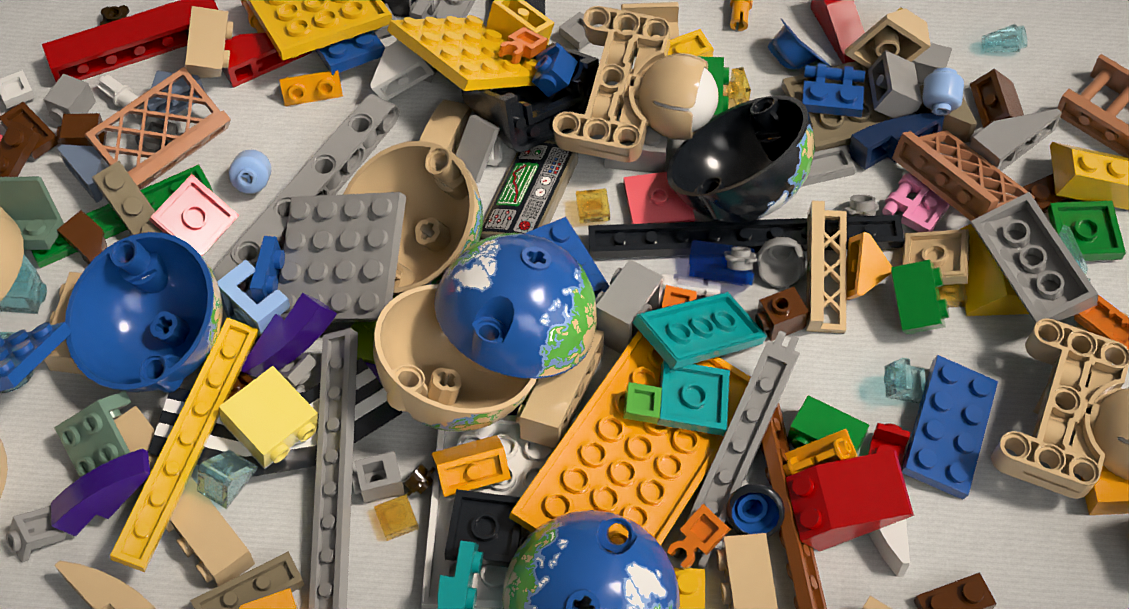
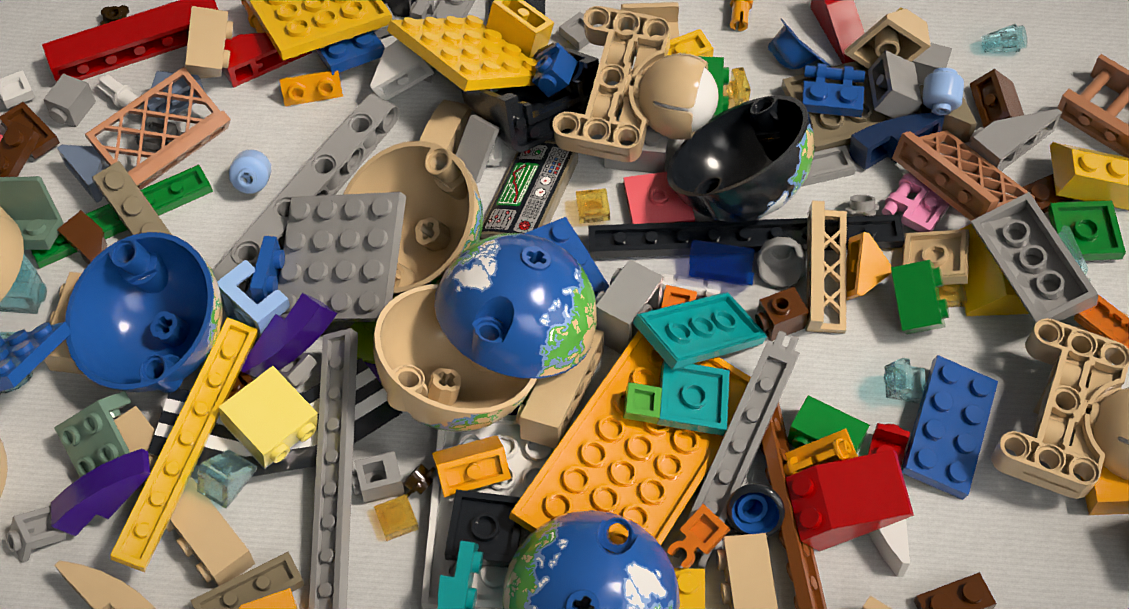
(76, 125): reddish brown brick -> none
(194, 215): plate -> none
(523, 44): orange plate -> none
(740, 258): light grey plate -> none

